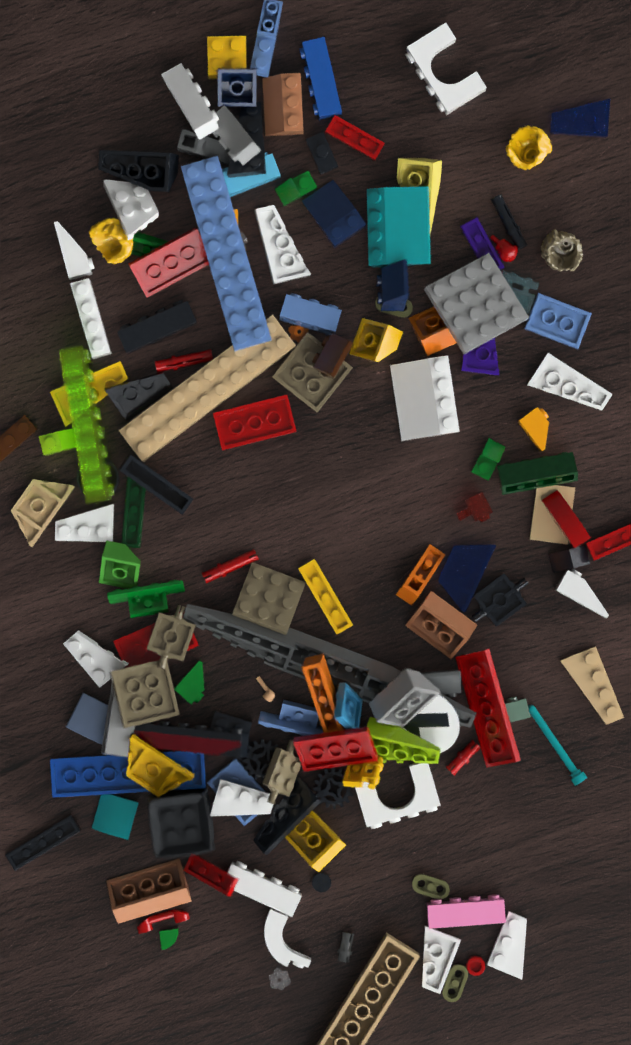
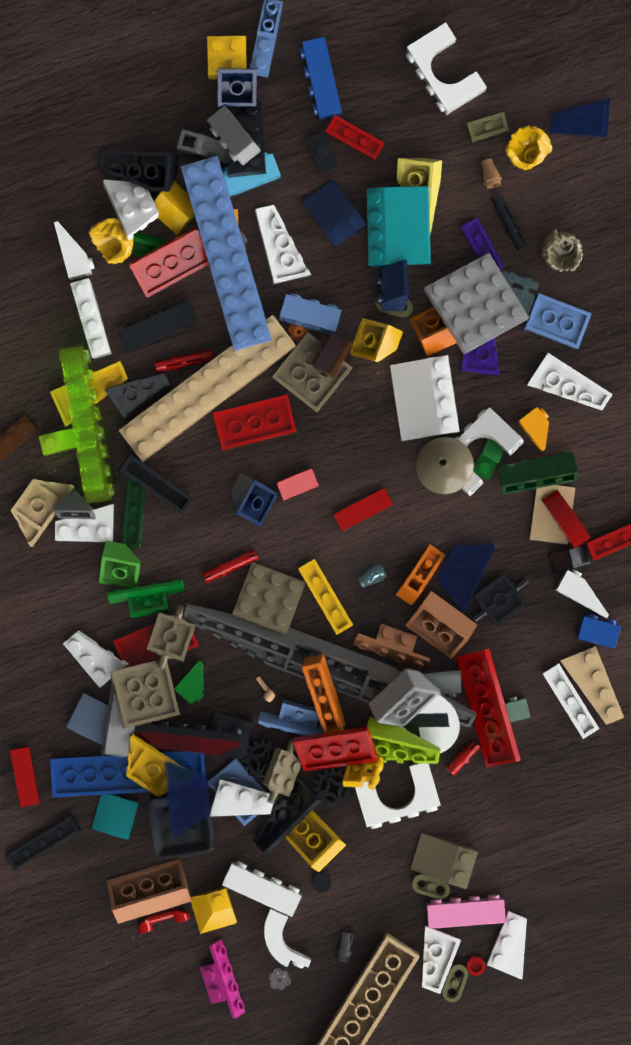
(25, 776): none -> red tile
(74, 508): none -> dark grey slope
(168, 937): green tile -> none
(174, 208): none -> yellow slope
(186, 797): none -> clear blue wing
(190, 101): white brick -> none
(211, 874): red plate -> none
(213, 909): none -> yellow slope
(221, 981): none -> dark pink bracket
(252, 499): none -> dark blue slope
(283, 104): nougat slope -> none
(295, 188): green slope -> none
(297, 484): none -> slope
(348, 707): dark azure plate -> none
(363, 509): none -> red tile
(373, 575): none -> clear light blue cone
(393, 644): none -> nougat bracket
(444, 860): none -> dark tan slope
(445, 478): none -> dark tan dish
(477, 507): clear red brick -> none
(487, 127): none -> olive plate
(488, 426): none -> white arch
(491, 176): none -> medium nougat cone
(505, 249): red piece -> none
(570, 701): none -> white plate
(577, 775): teal piece -> none
(598, 632): none -> blue brick

